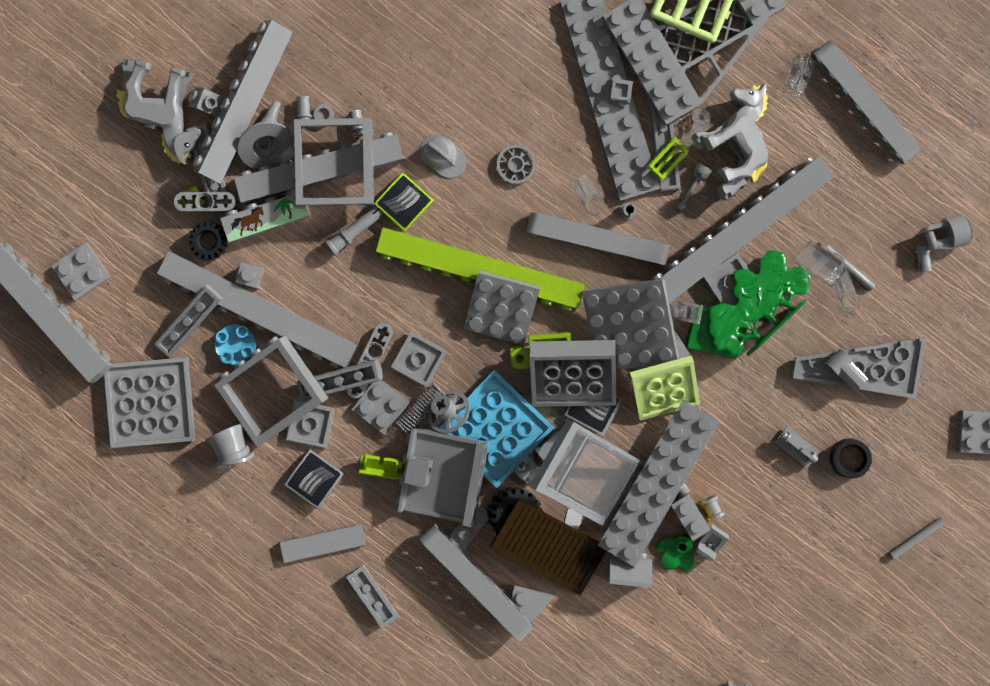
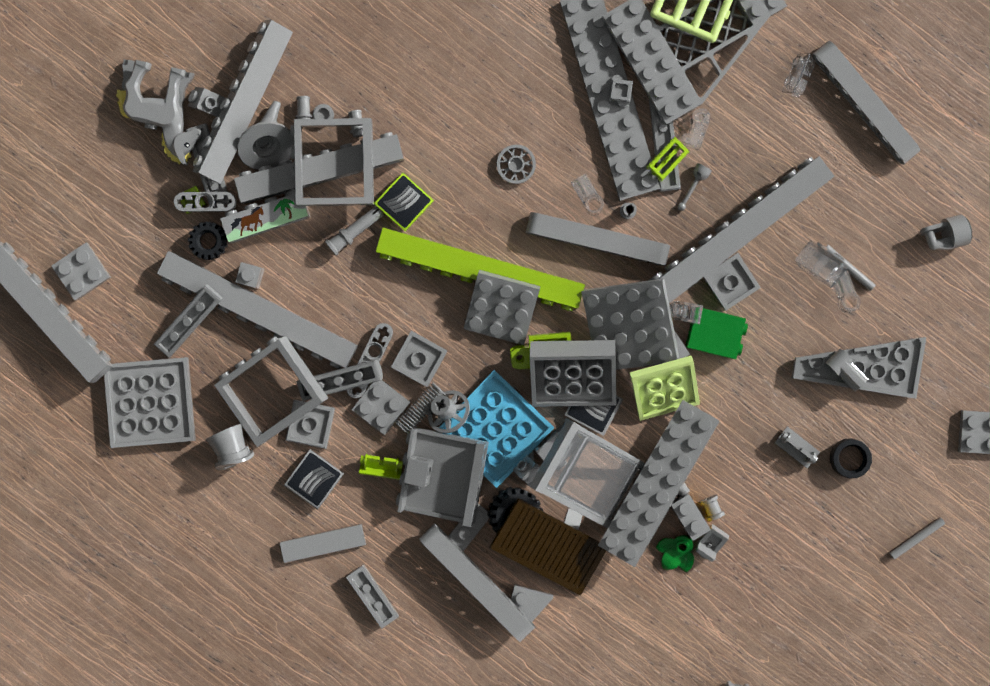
(234, 344): medium azure dish -> none
(443, 156): light grey piece -> none
(624, 574): light grey slope -> none
(743, 138): light grey animal -> none
(757, 298): green plant -> none
(924, 259): light grey pin -> none

